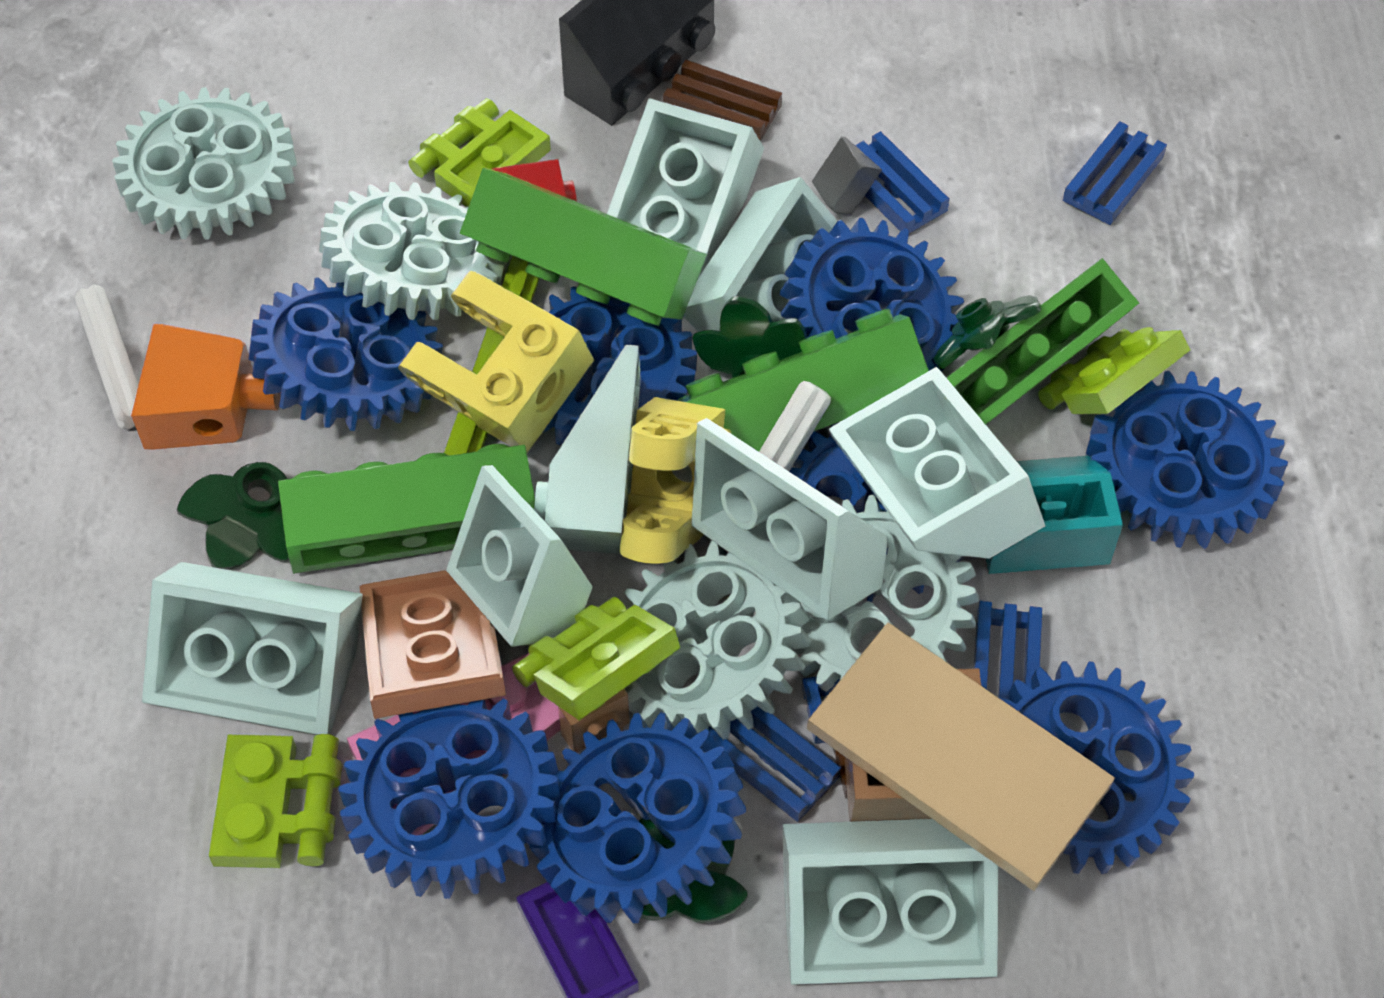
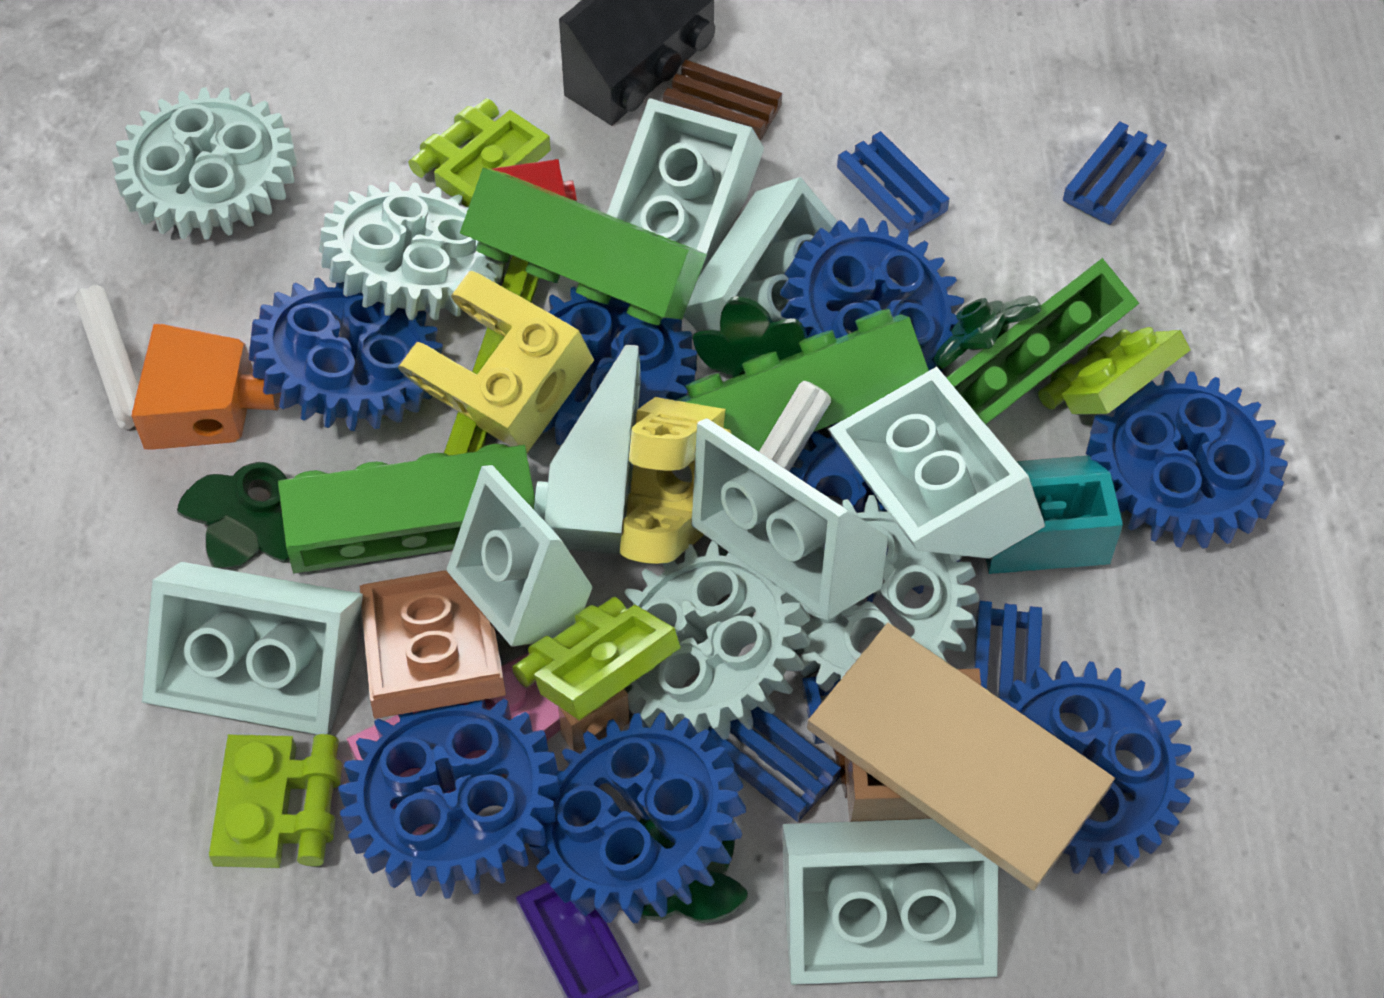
(845, 177): dark grey slope -> none

